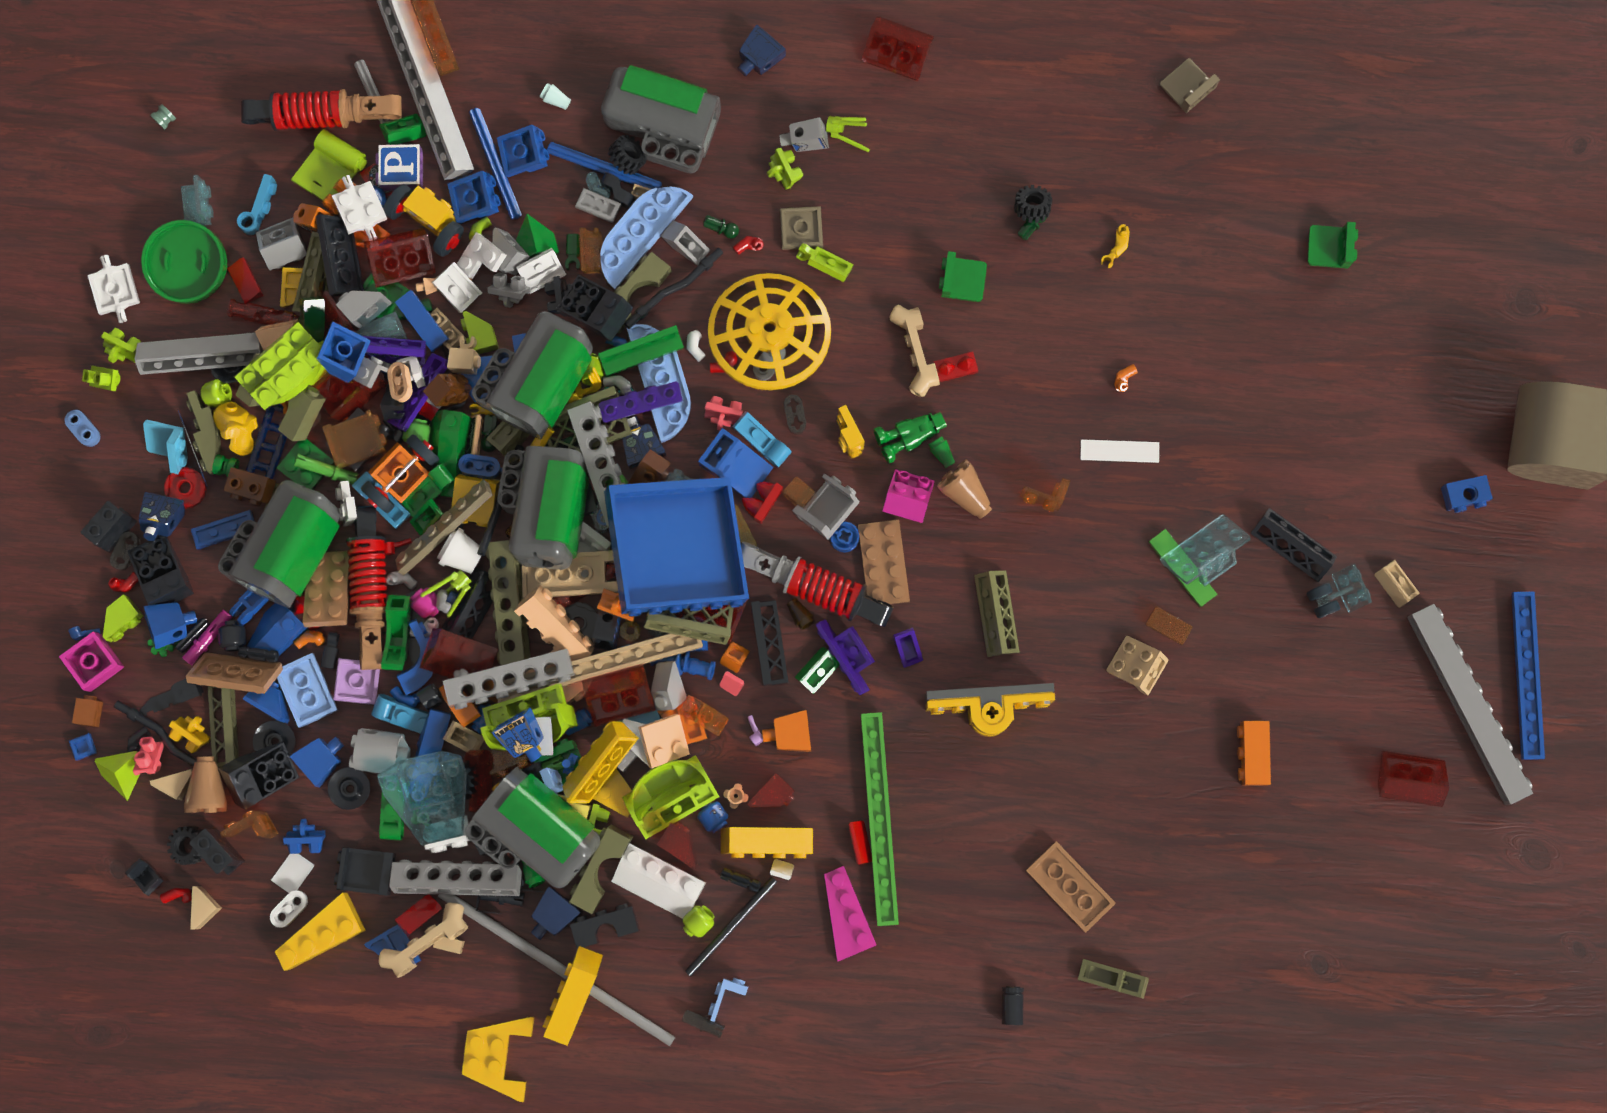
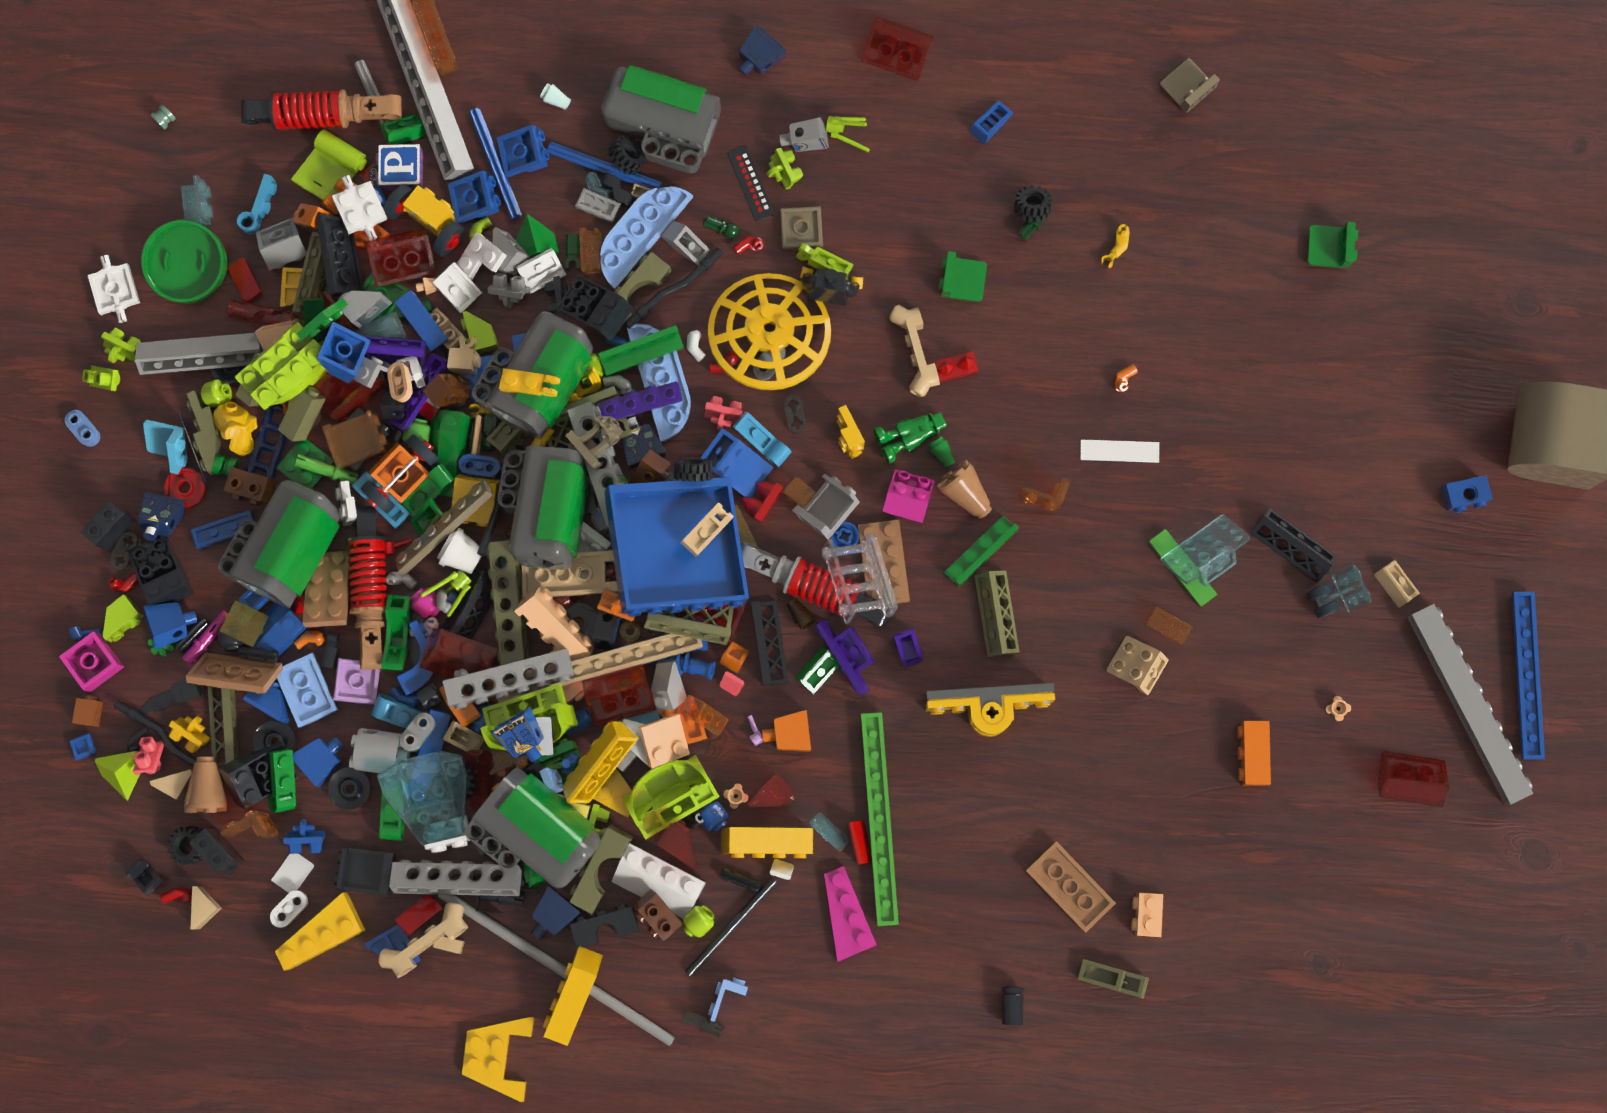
(244, 623): none -> clear yellow piece
(283, 781): none -> green plate
(323, 320): none -> green plate
(419, 733): none -> light grey plate
(527, 382): none -> yellow hinge
(585, 445): none -> dark tan tile
(656, 915): none -> reddish brown brick
(692, 821): none -> black arm
(693, 469): none -> black tyre
(706, 530): none -> tan plate
(750, 183): none -> black sticker
(829, 831): none -> clear light blue slope
(830, 285): none -> black torso
(874, 565): none -> clear fence
(981, 551): none -> green fence
(985, 133): none -> blue slope
(1148, 914): none -> light nougat bracket
(1344, 708): none -> light nougat plate

